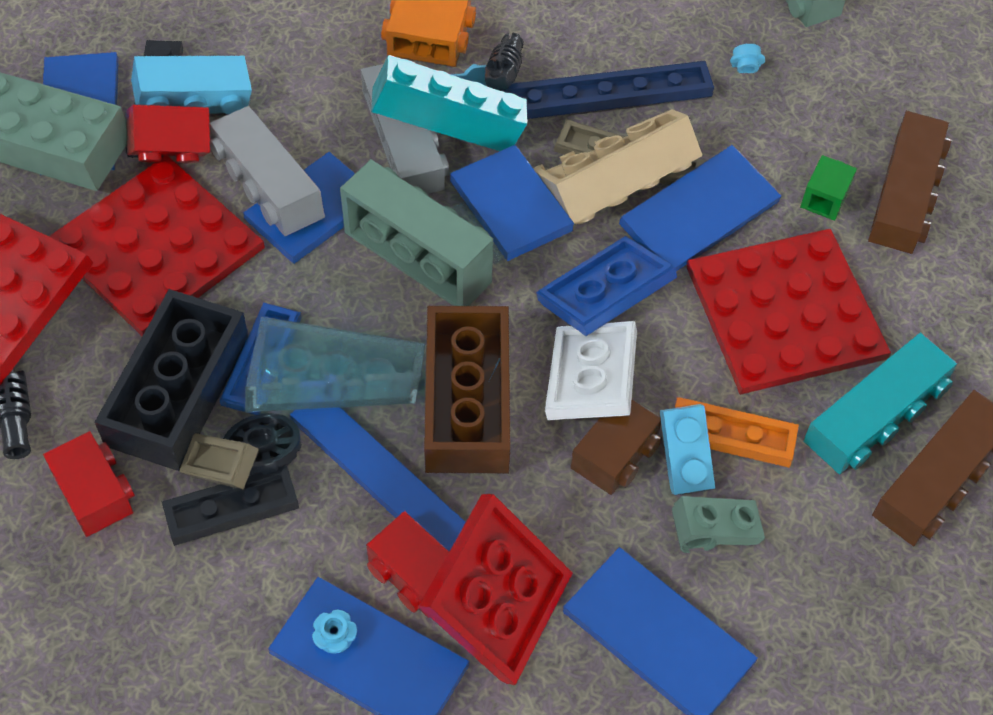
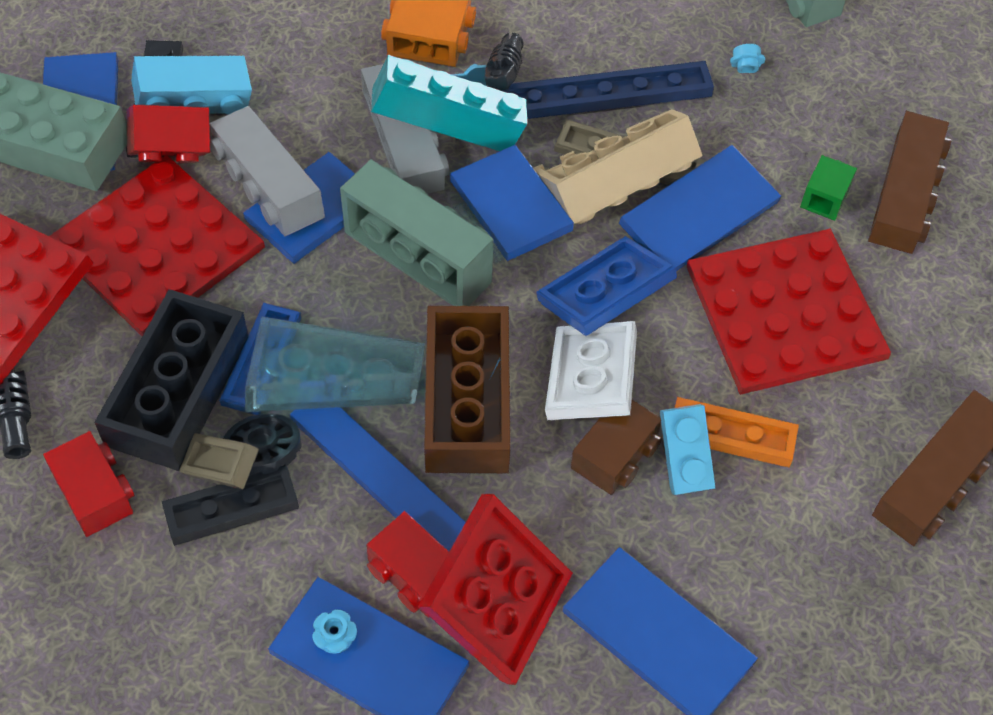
(716, 521): sand green plate -> none
(880, 403): teal brick -> none

